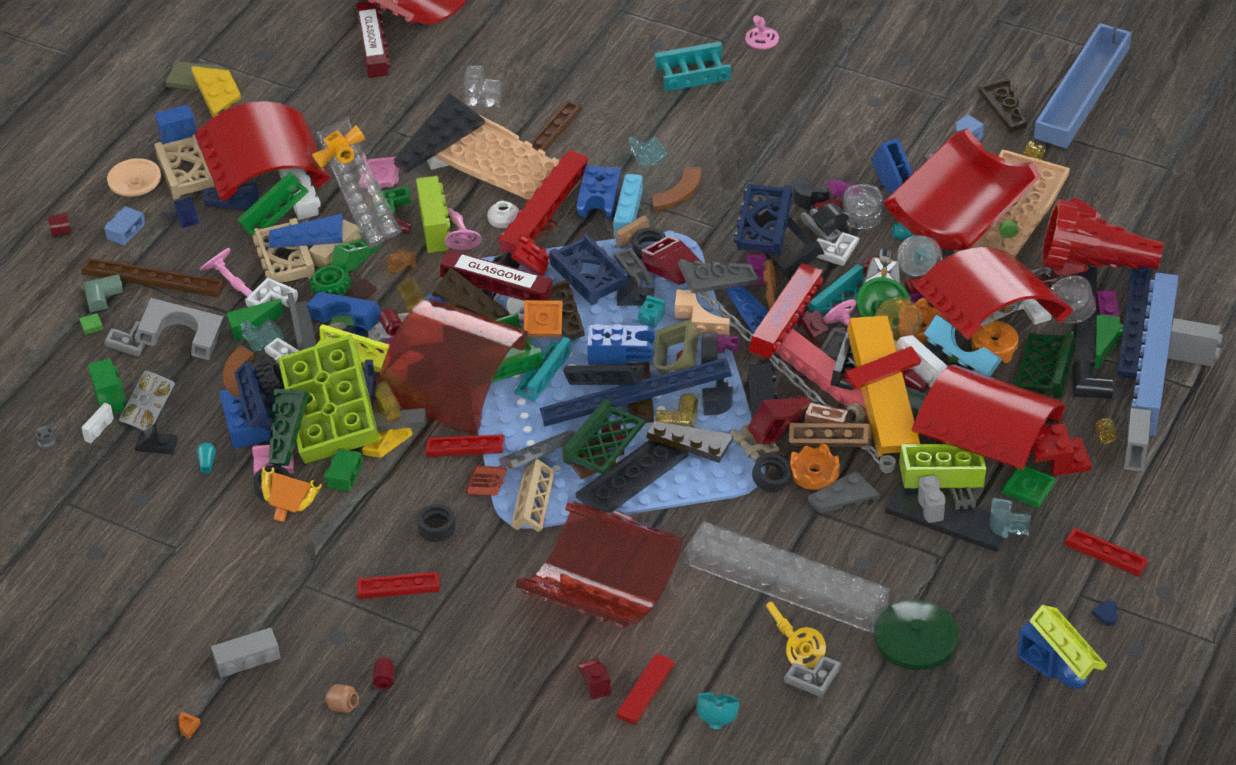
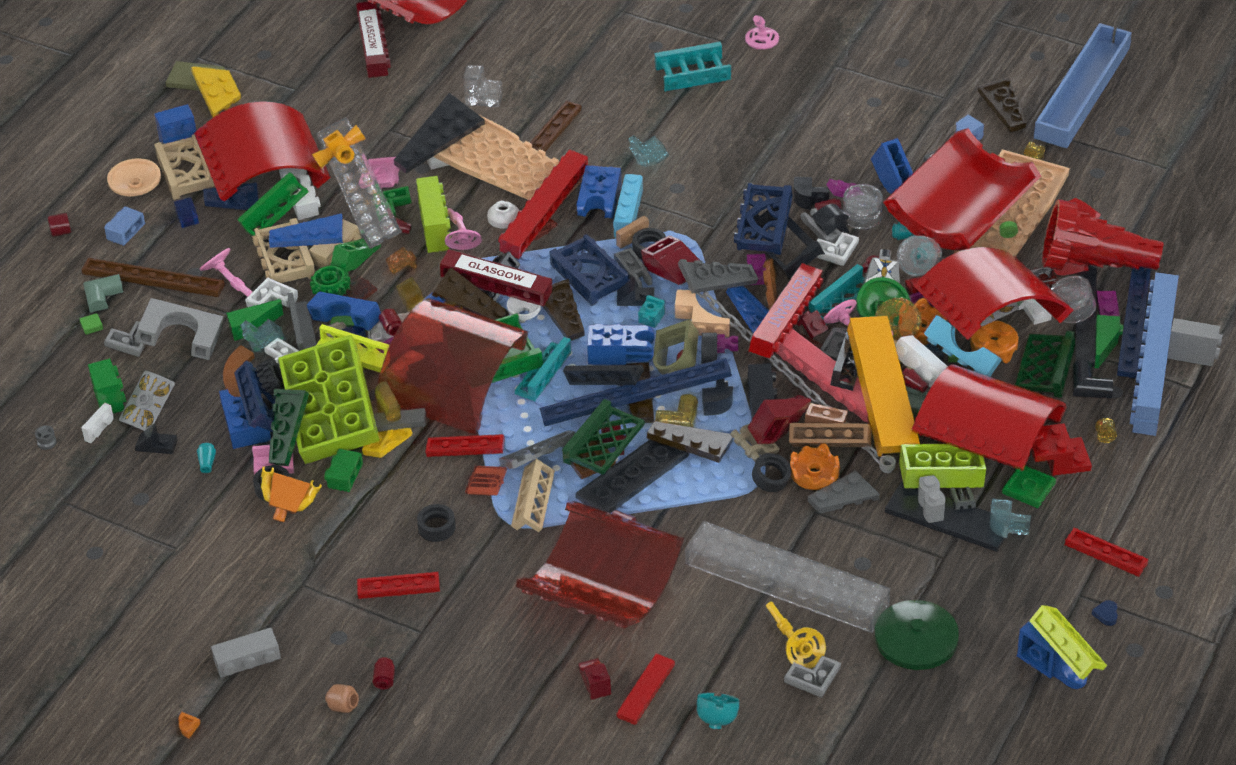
(370, 379): dark blue wing -> none
(531, 256): red plate -> none
(543, 318): orange plate -> none
(681, 192): dark orange tile -> none
(860, 413): dark tan piece -> none
(883, 367): red tile -> none
(1137, 439): light grey brick -> none

